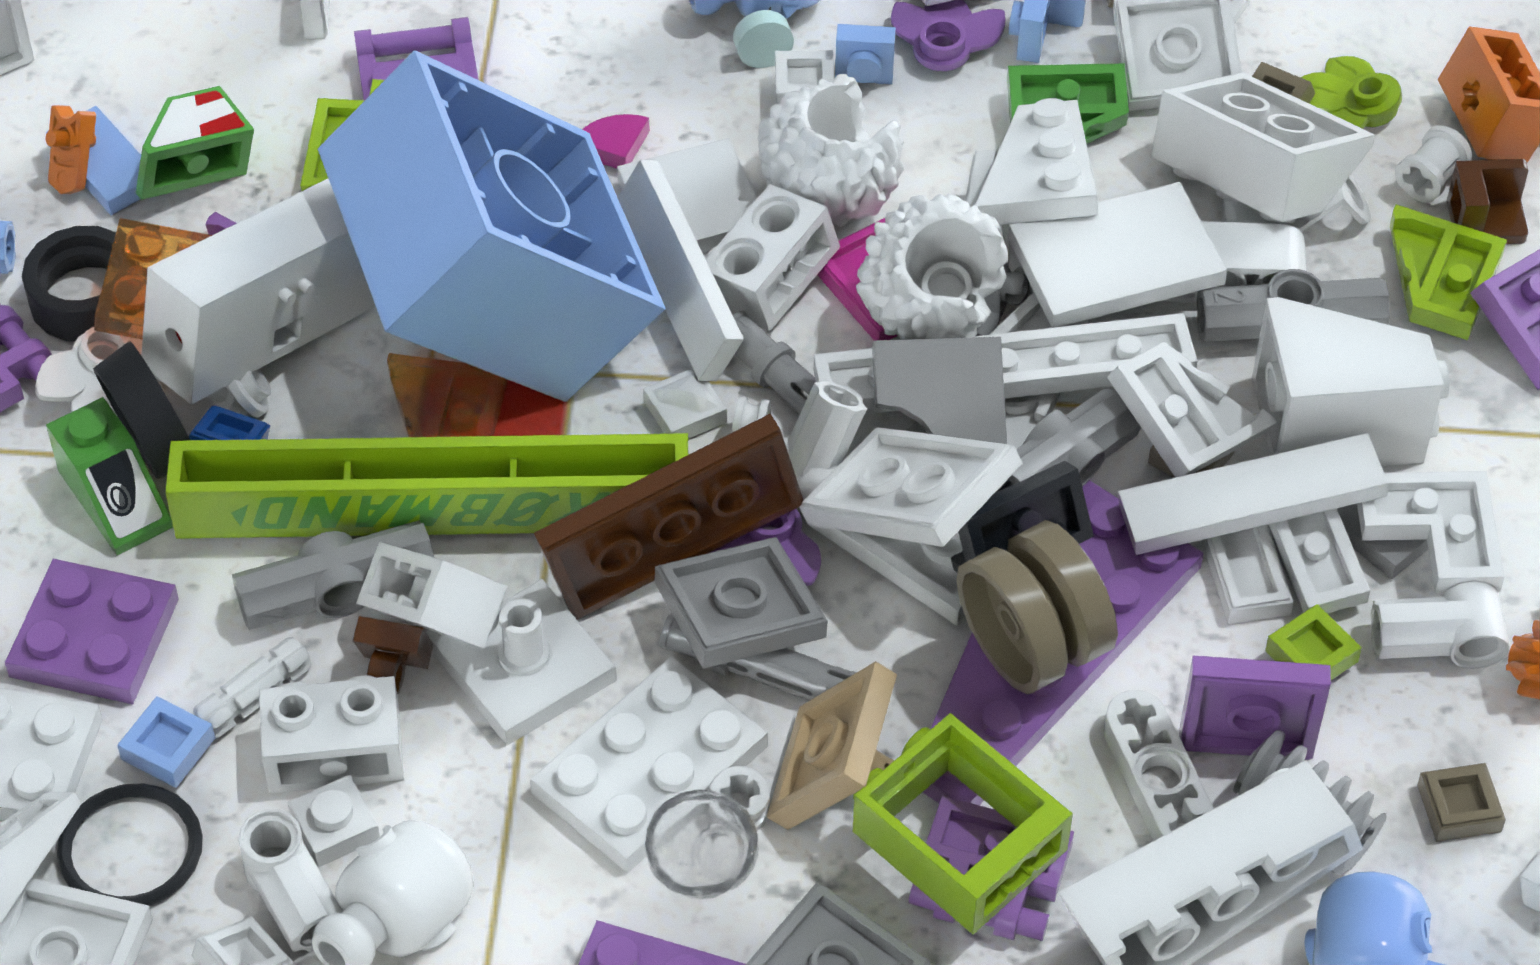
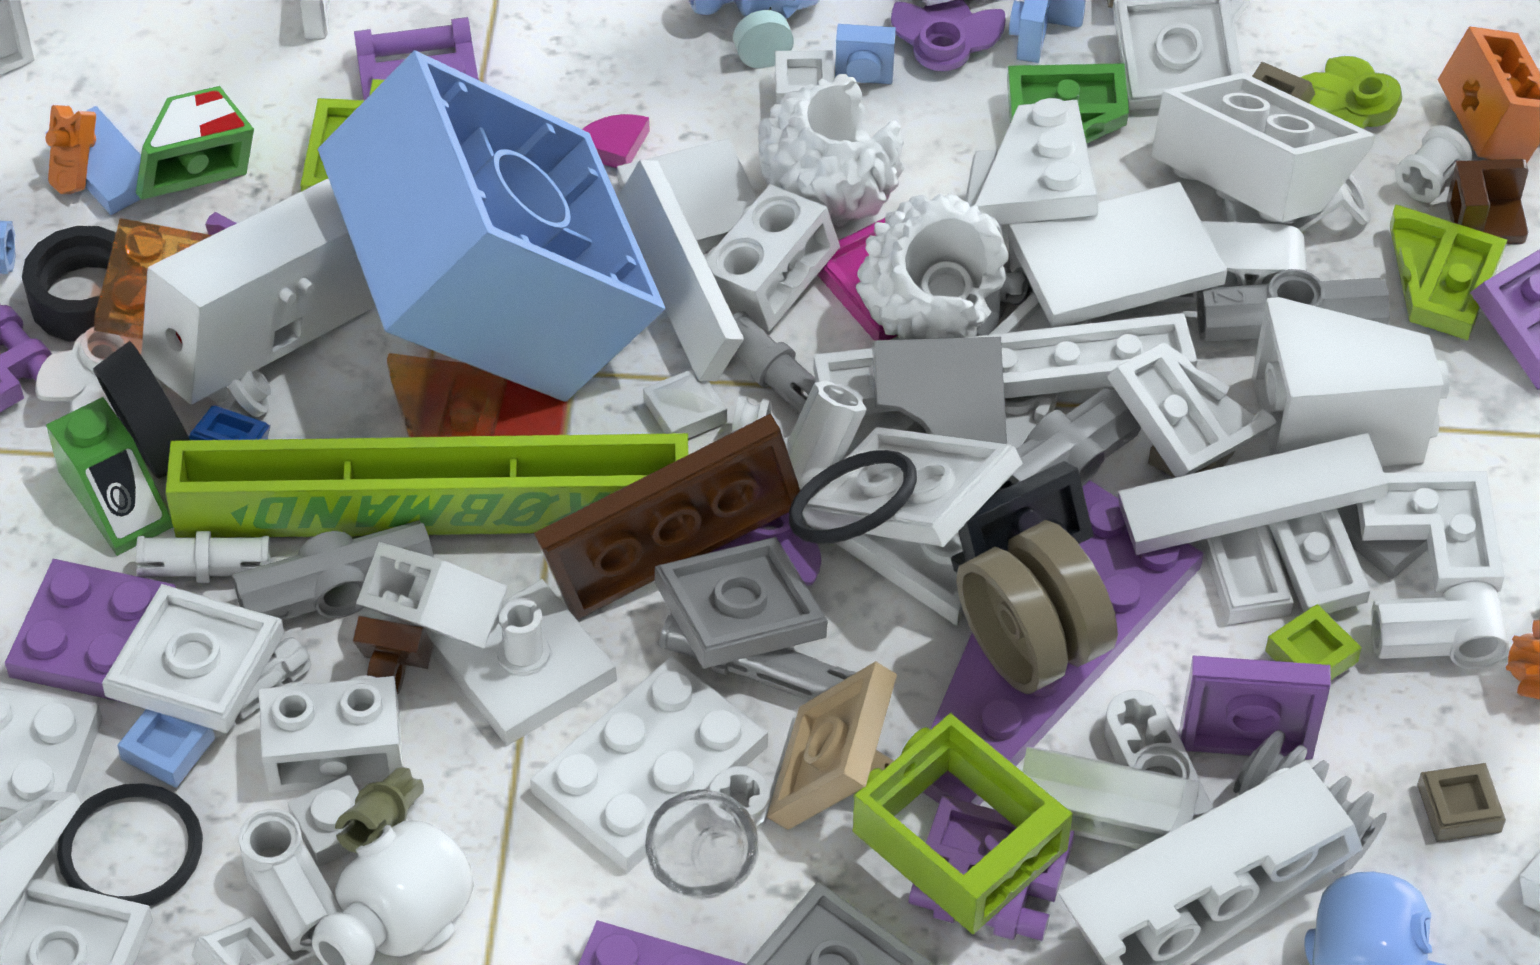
(193, 658): none -> white tile
(199, 556): none -> white pin
(378, 806): none -> olive axle
(865, 524): none -> black tyre
(1113, 799): none -> white piece

